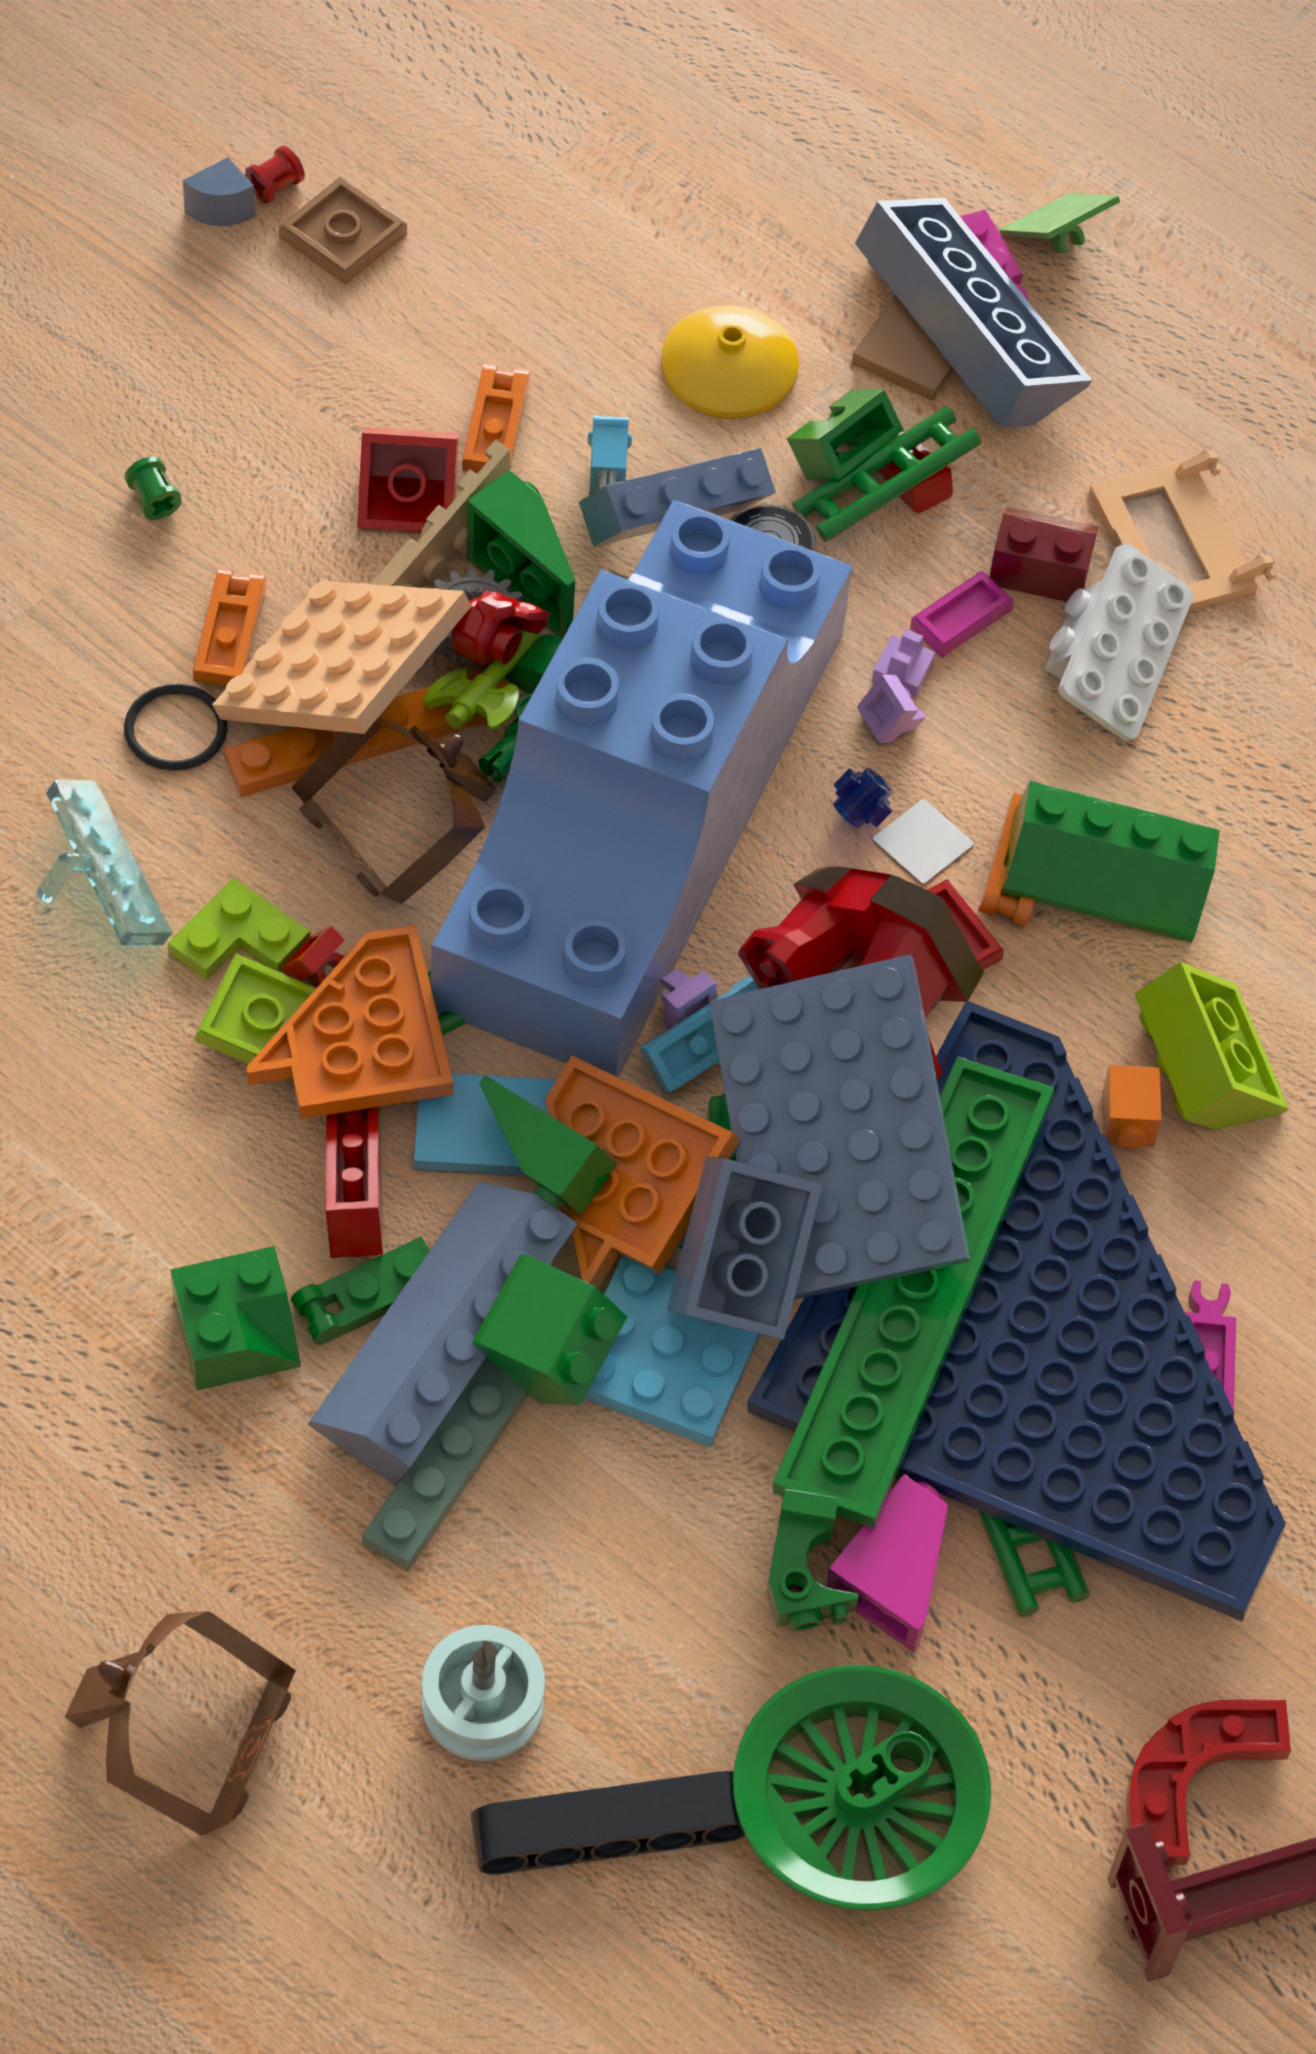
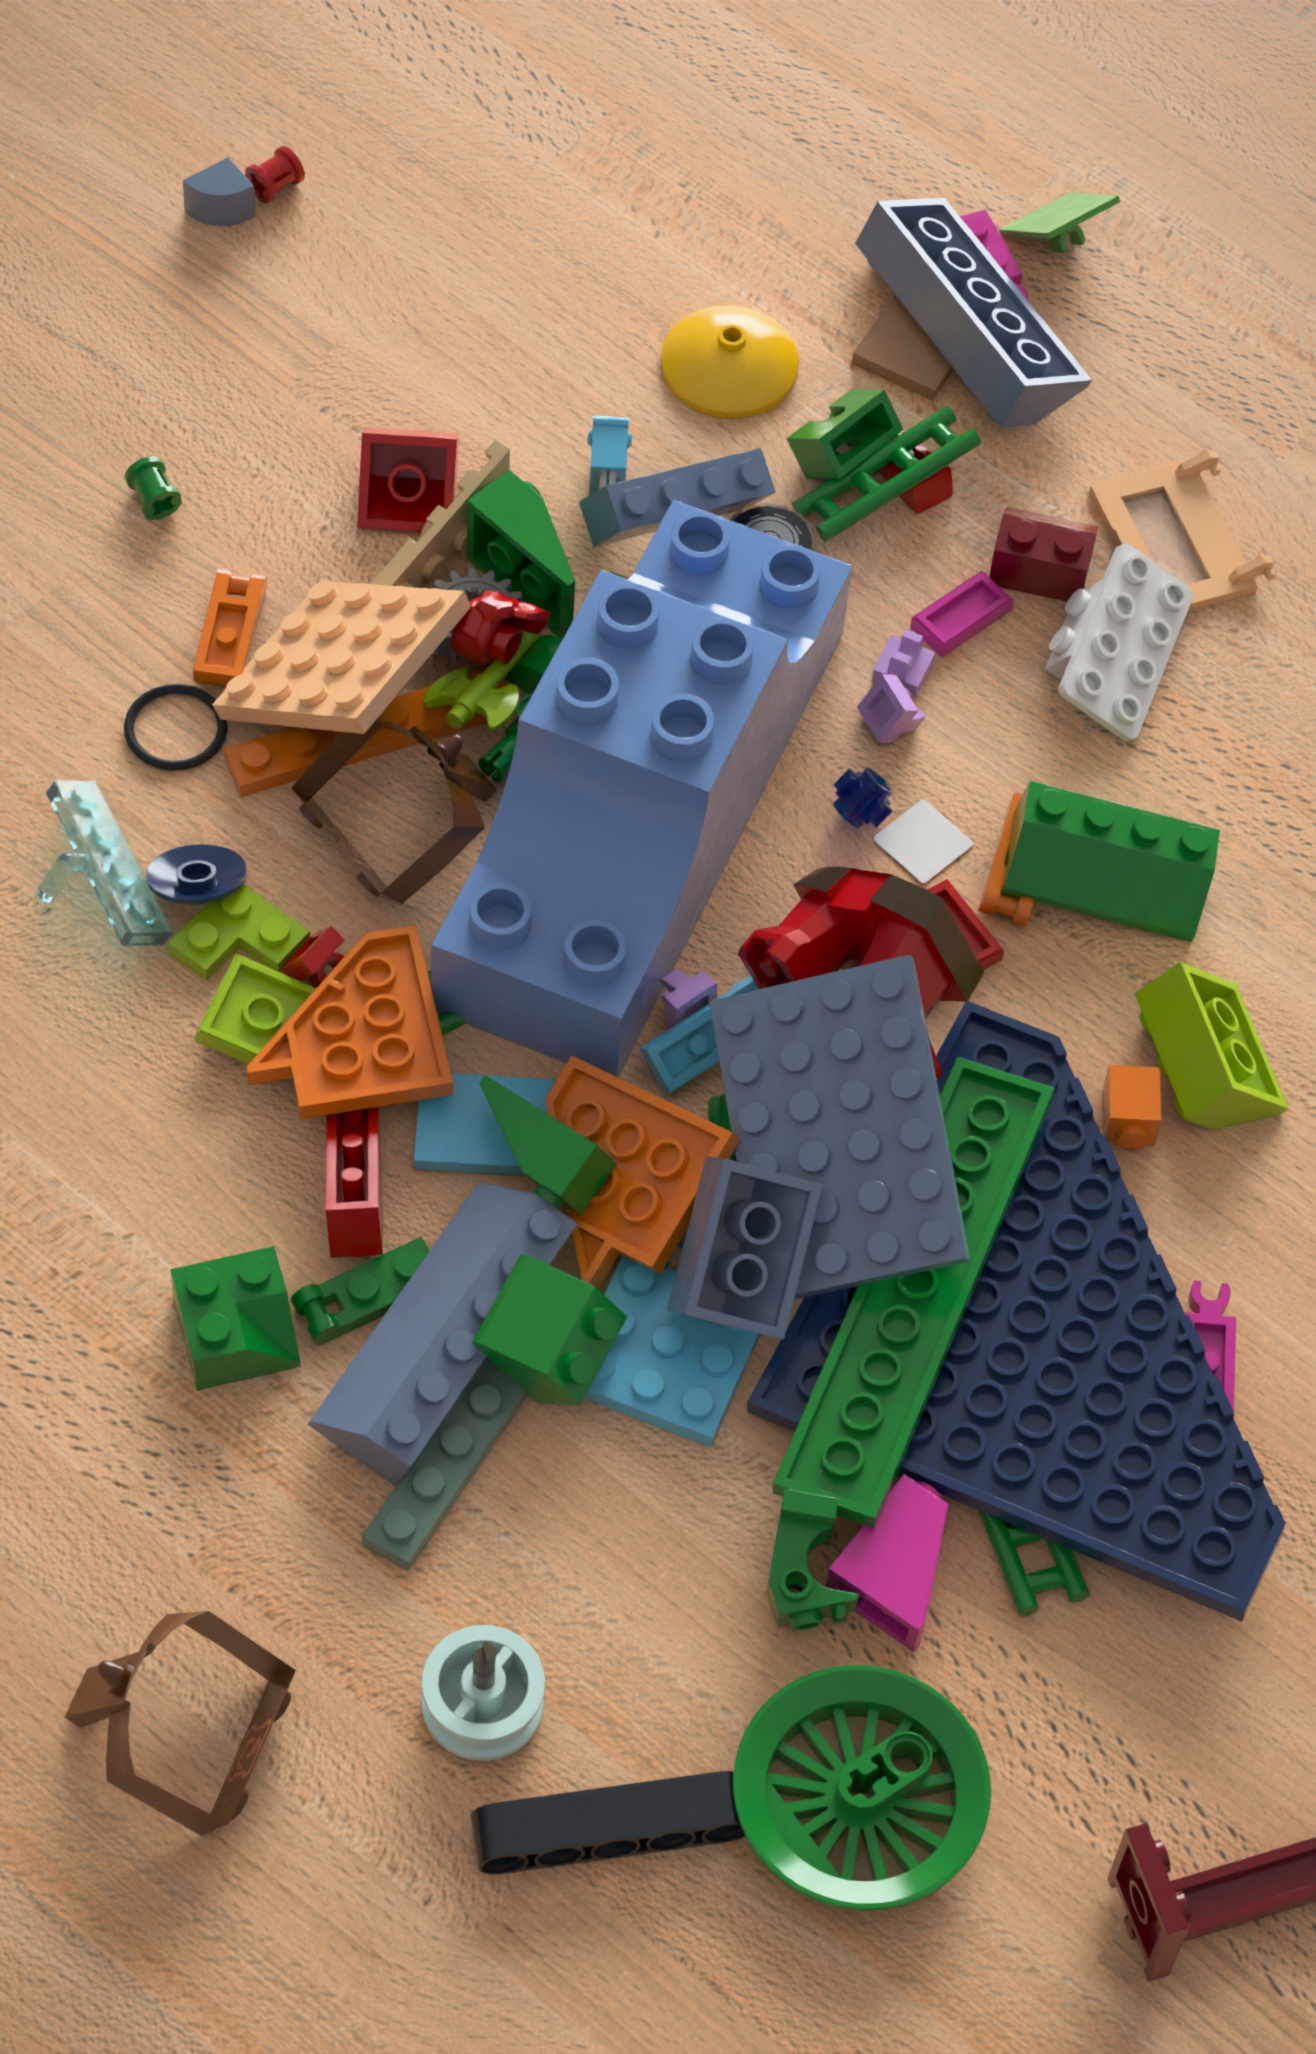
(196, 874): none -> dark blue dish
(342, 230): medium nougat tile -> none
(495, 414): orange plate -> none
(1188, 1745): red plate -> none

